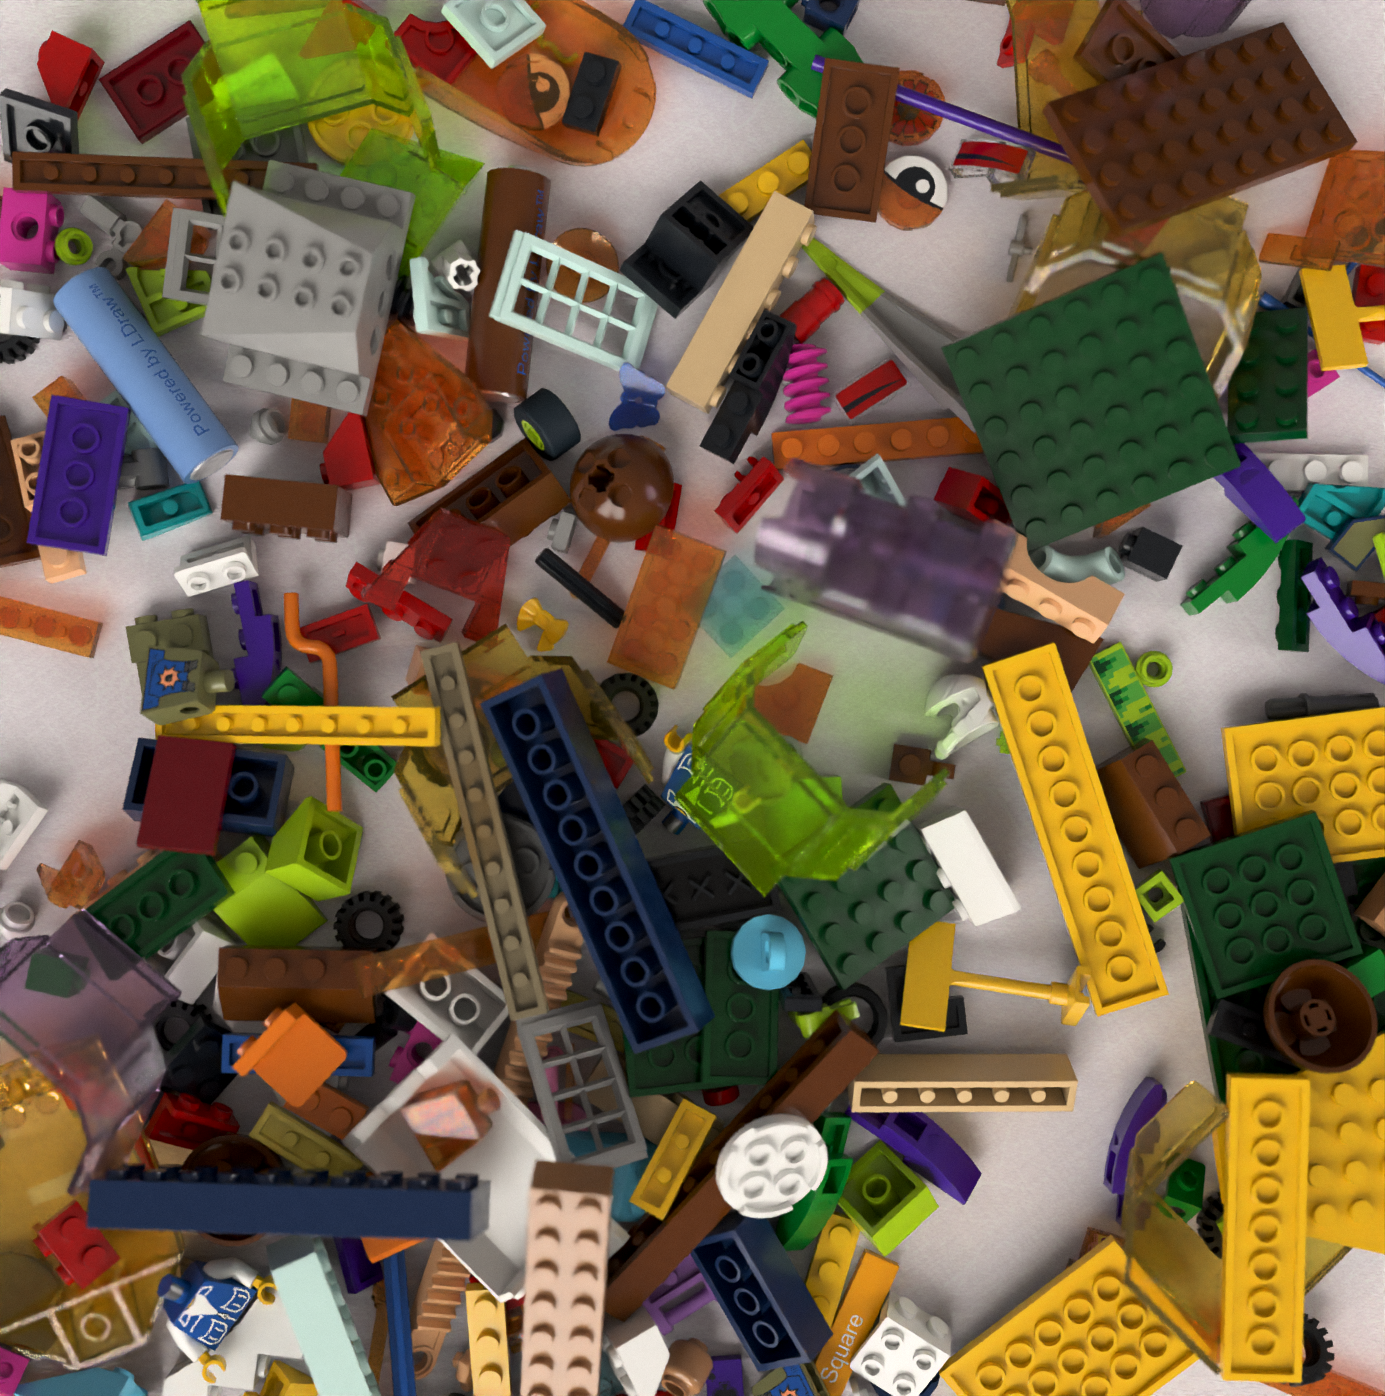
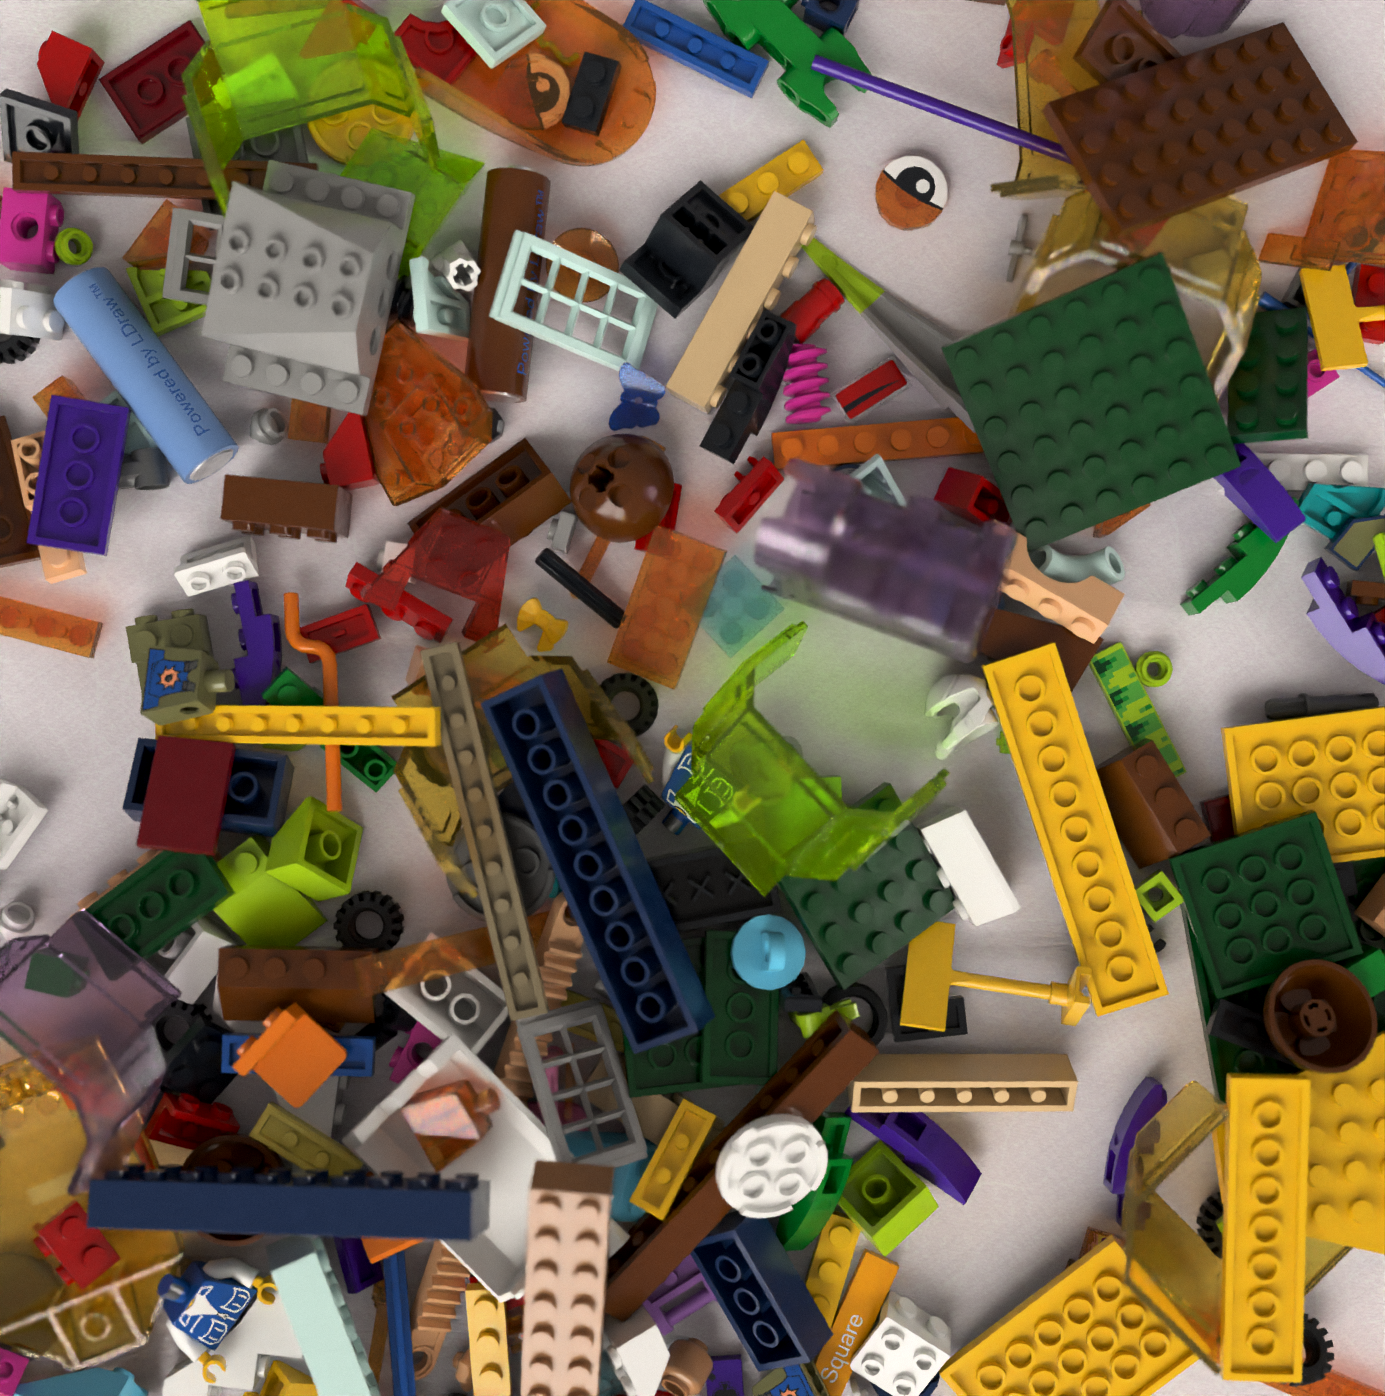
(76, 880): clear orange bracket -> none
(116, 225): light grey bar -> none
(169, 509): teal slope -> none
(331, 1110): orange plate -> none
(547, 424): black wheel -> none
(720, 1095): red tile -> none
(794, 702): clear orange tile -> none
(851, 139): reddish brown plate -> none
(909, 124): clear orange tile -> none
(913, 765): reddish brown plate -> none
(992, 158): slope -> none
(1149, 553): black brick -> none
(1186, 1188): green bracket -> none
(1293, 597): dark green plate -> none

